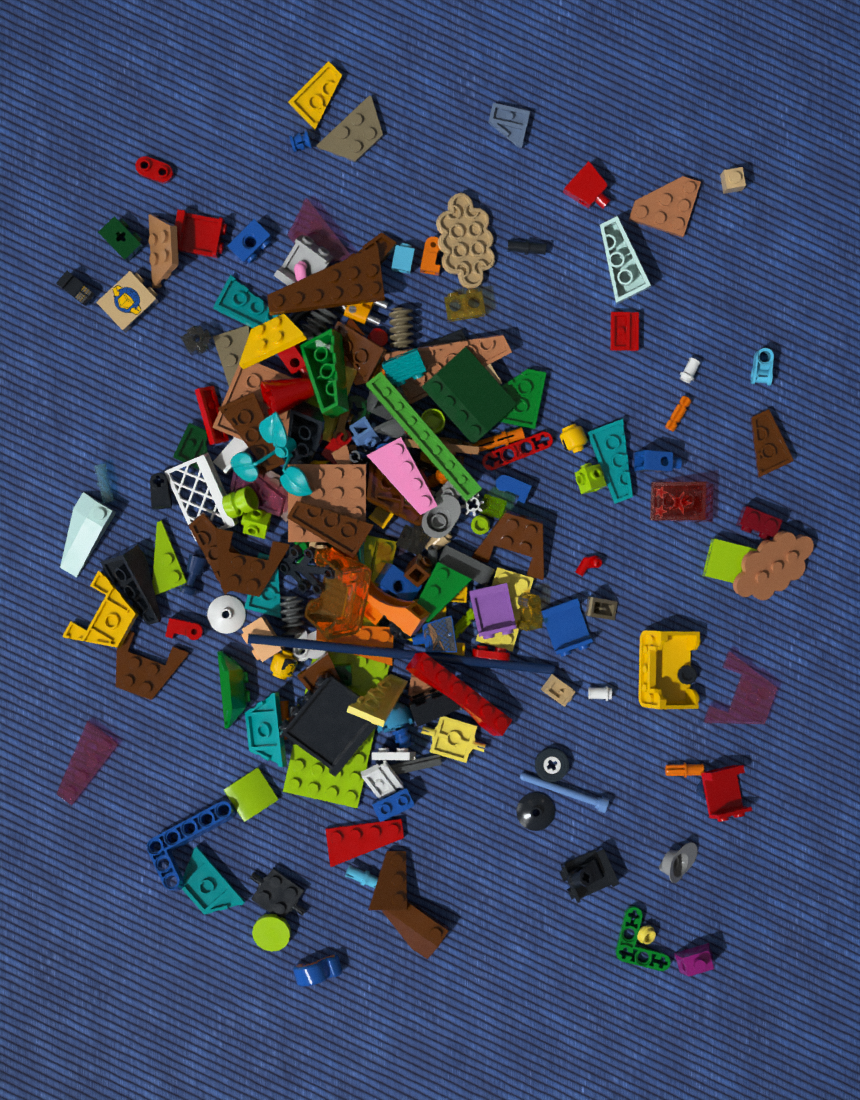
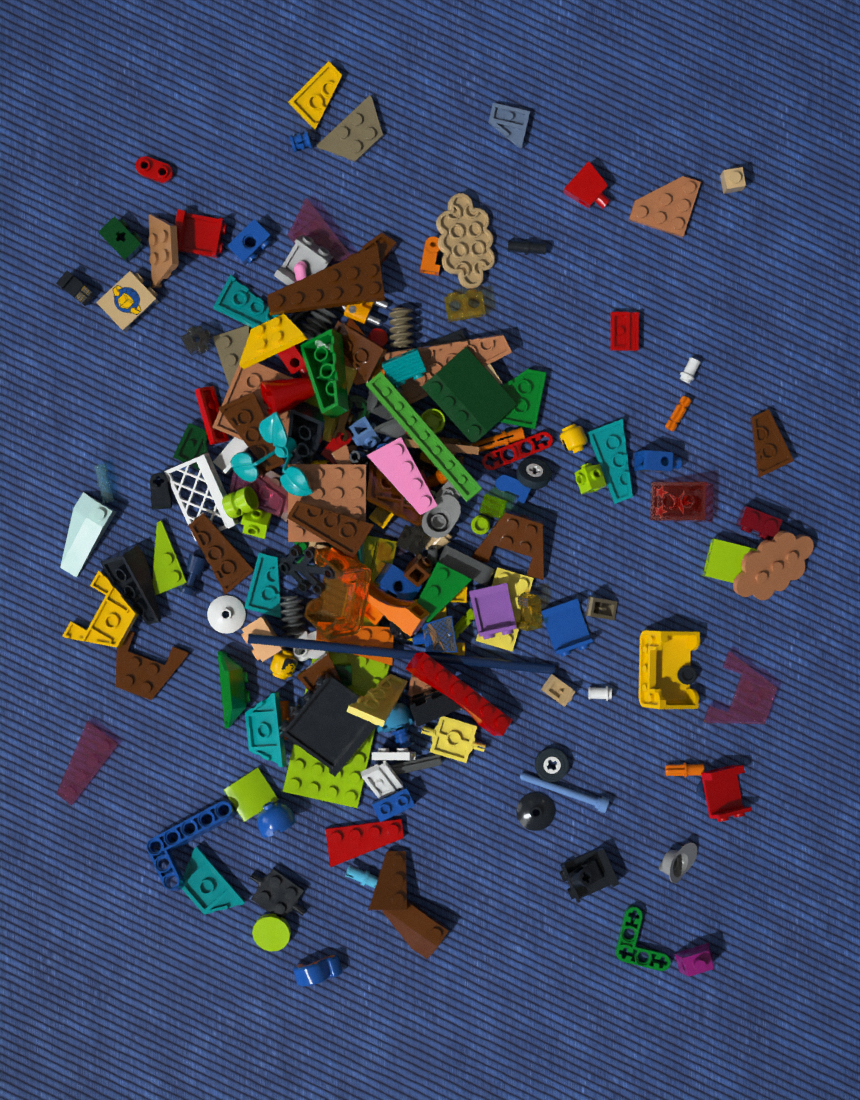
(190, 629): red leg -> none
(244, 572): reddish brown wing -> none
(274, 818): none -> blue cylinder
(403, 258): medium azure brick -> none
(473, 509): white gear -> none
(483, 652): red plate -> none
(530, 480): none -> black bush
(588, 562): red arm -> none
(624, 267): light aqua wedge -> none
(646, 934): light yellow plate -> none
(762, 368): medium azure piece -> none

